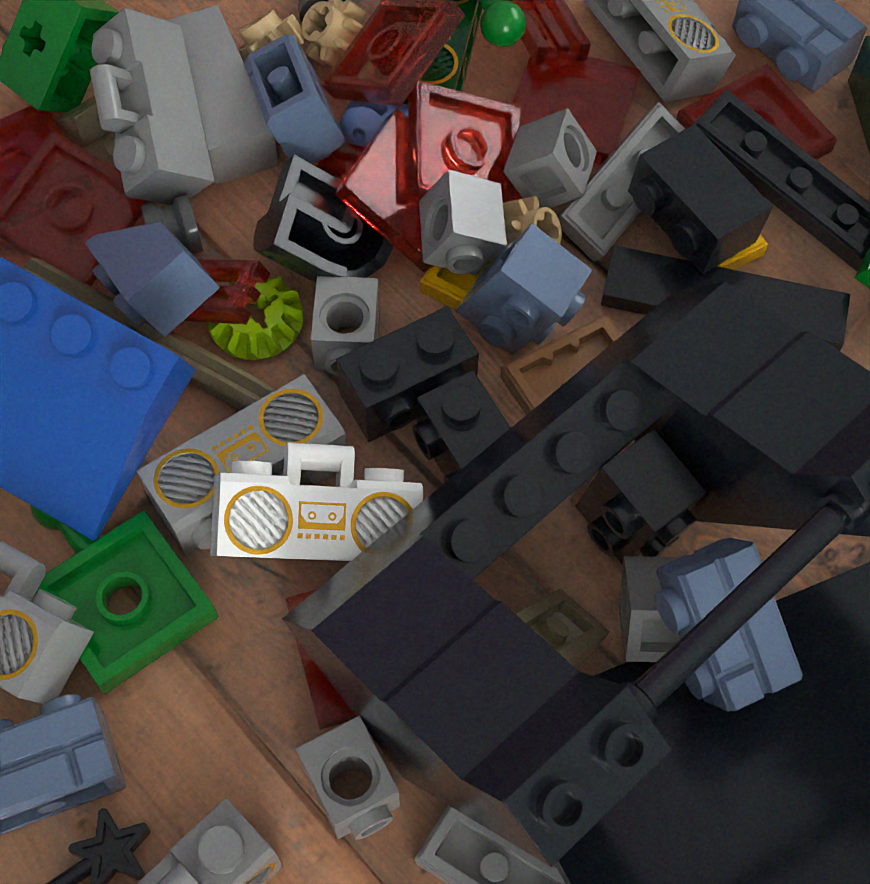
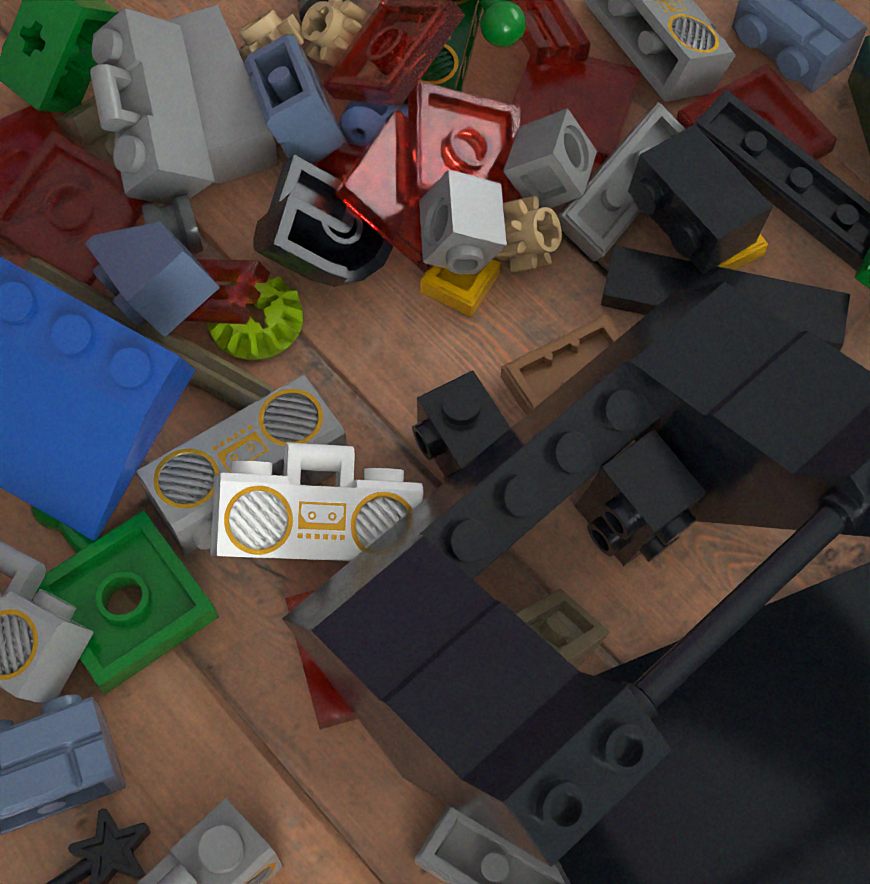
(343, 304): light grey brick -> none
(343, 750): light grey brick -> none
(390, 373): black brick -> none
(525, 291): sand blue brick -> none
(642, 627): light grey brick -> none
(757, 656): sand blue brick -> none

